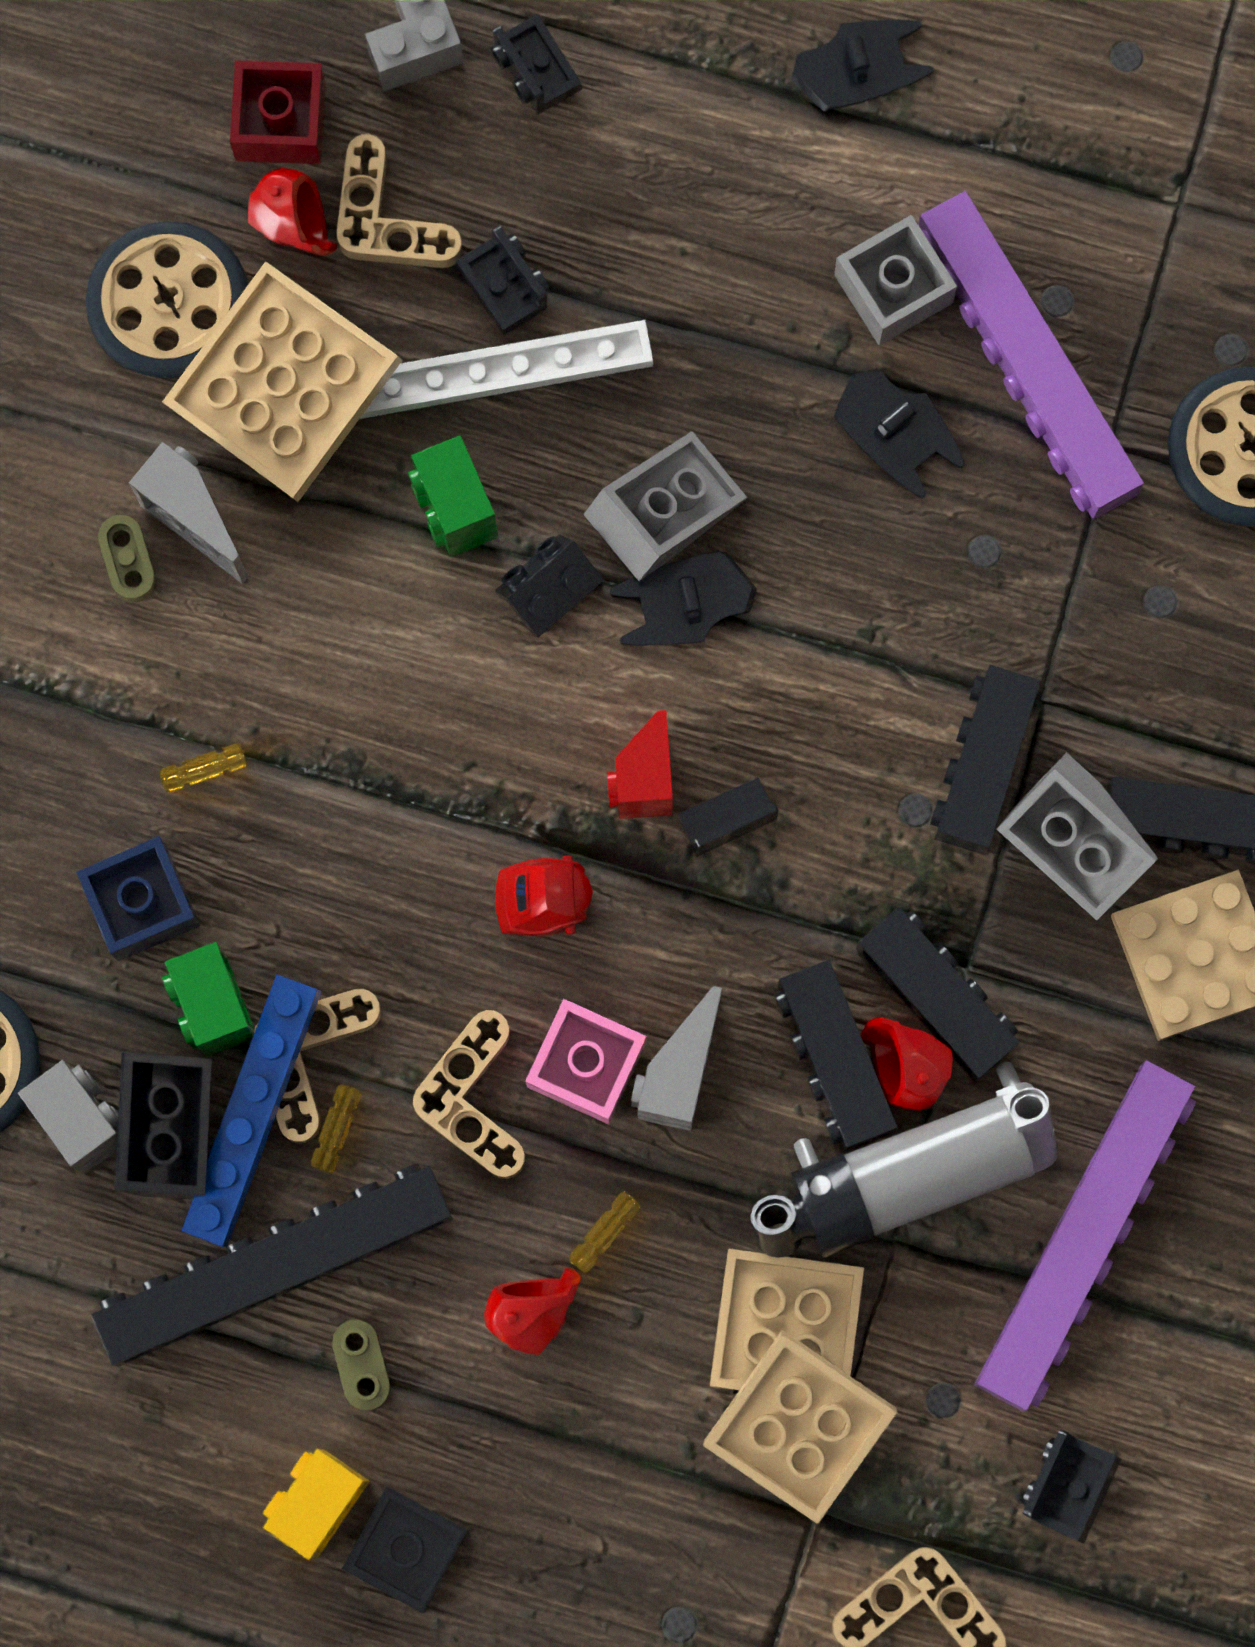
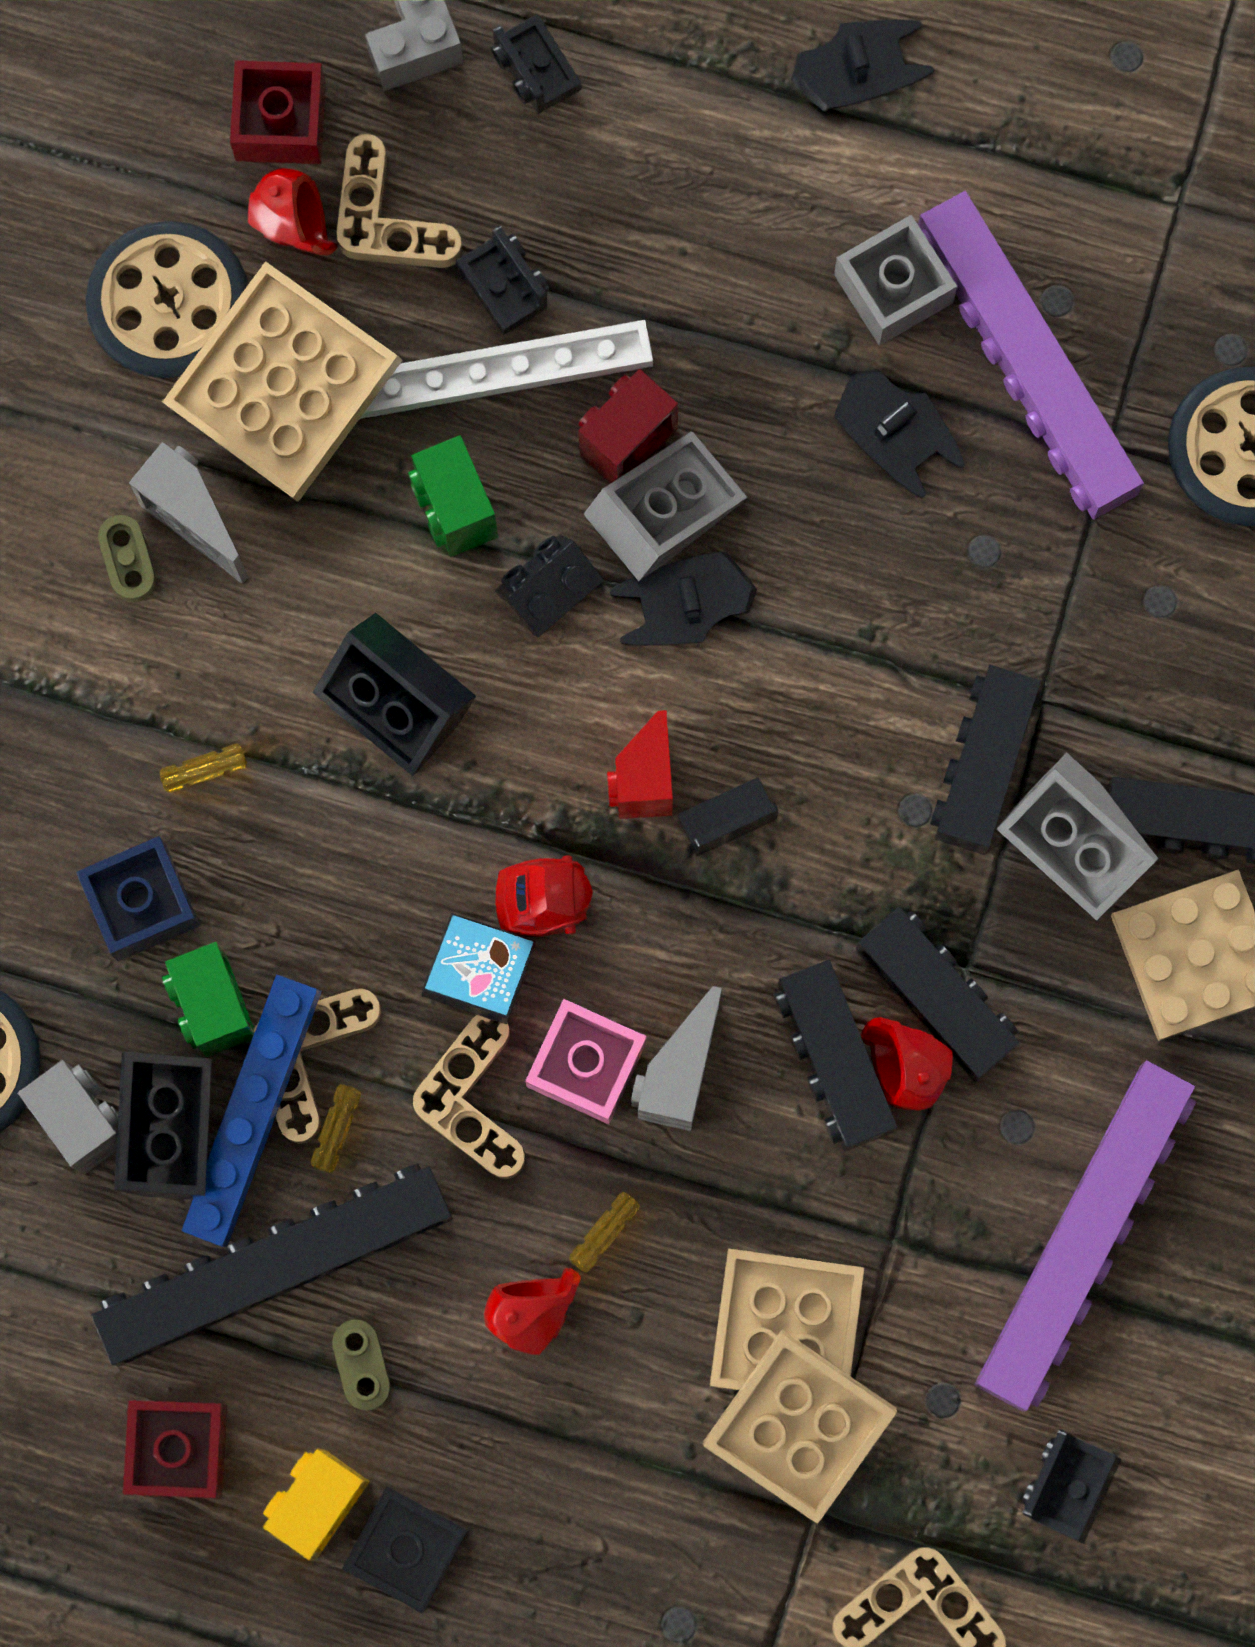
(175, 1449): none -> dark red brick
(393, 693): none -> black slope
(478, 968): none -> tile
(627, 426): none -> dark red brick
(911, 1173): light grey piece -> none

